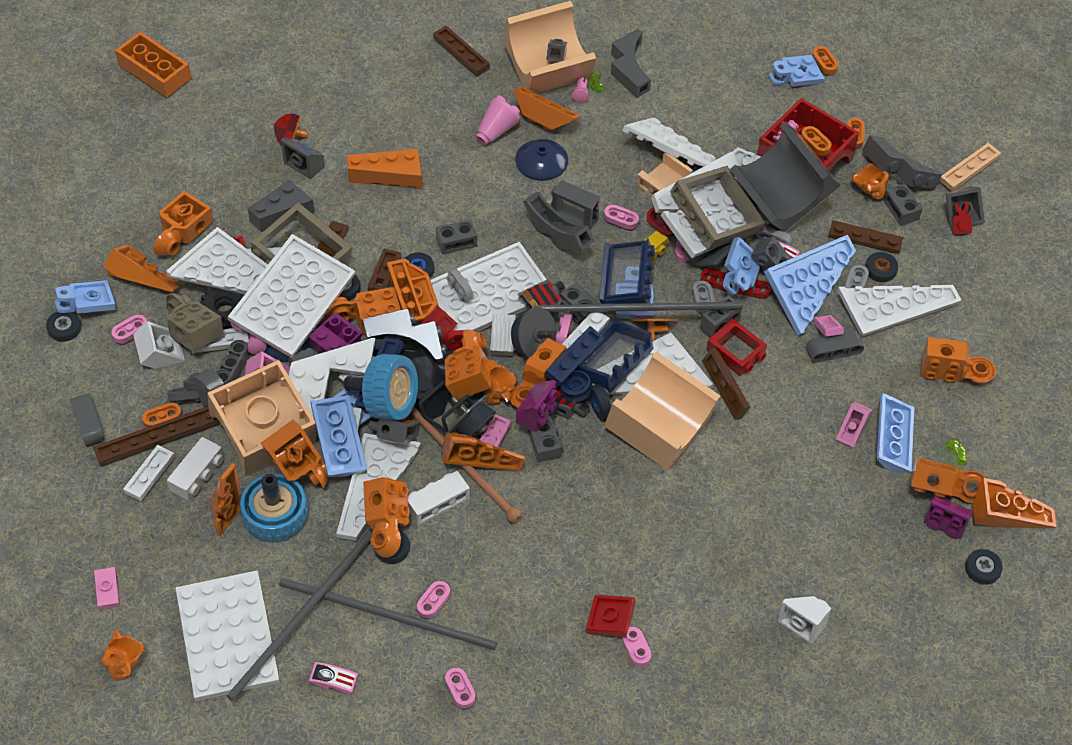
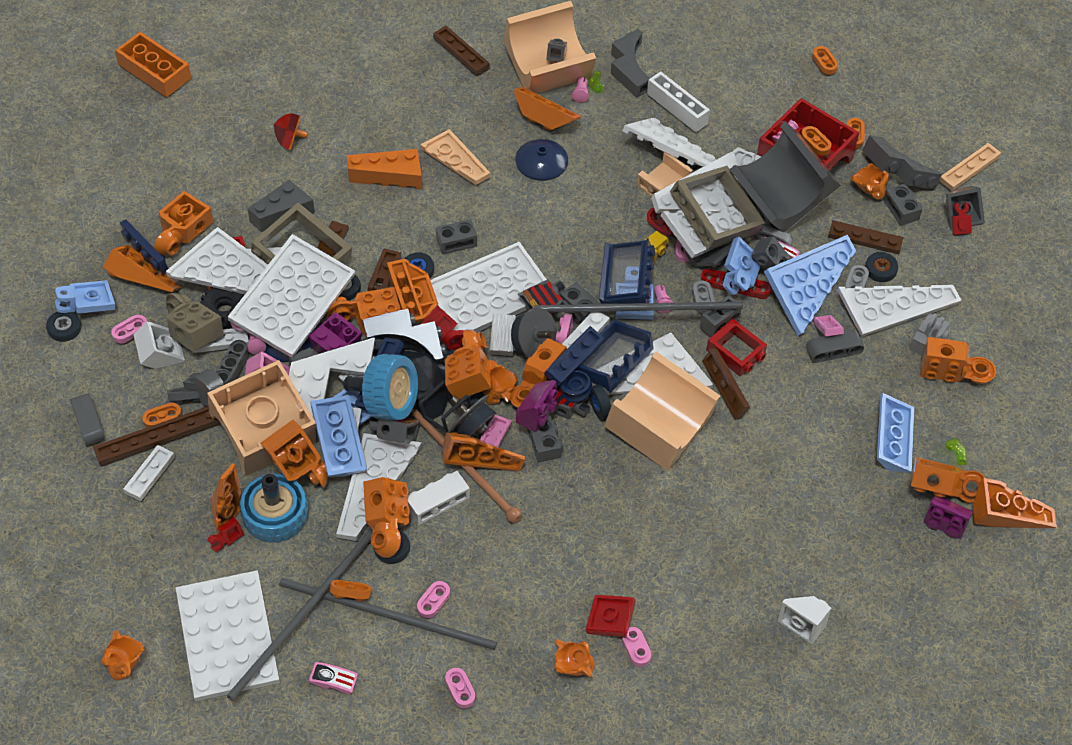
(106, 588): bright pink plate -> none
(146, 249): none -> dark blue plate
(195, 468): white brick -> none
(228, 533): none -> red plate
(302, 157): dark grey slope -> none
(350, 589): none -> orange plate
(456, 156): none -> light nougat wing
(460, 284): light grey plate -> none
(497, 120): bright pink cone -> none
(563, 232): dark grey arch -> none
(574, 658): none -> orange hair
(578, 197): dark grey window -> none
(623, 217): bright pink plate -> none
(651, 327): orange shield -> none
(662, 297): none -> bright pink pin
(678, 101): none -> white brick
(792, 70): light blue plate -> none
(854, 424): bright pink slope -> none
(931, 327): none -> light grey brick
(987, 575): black bush -> none

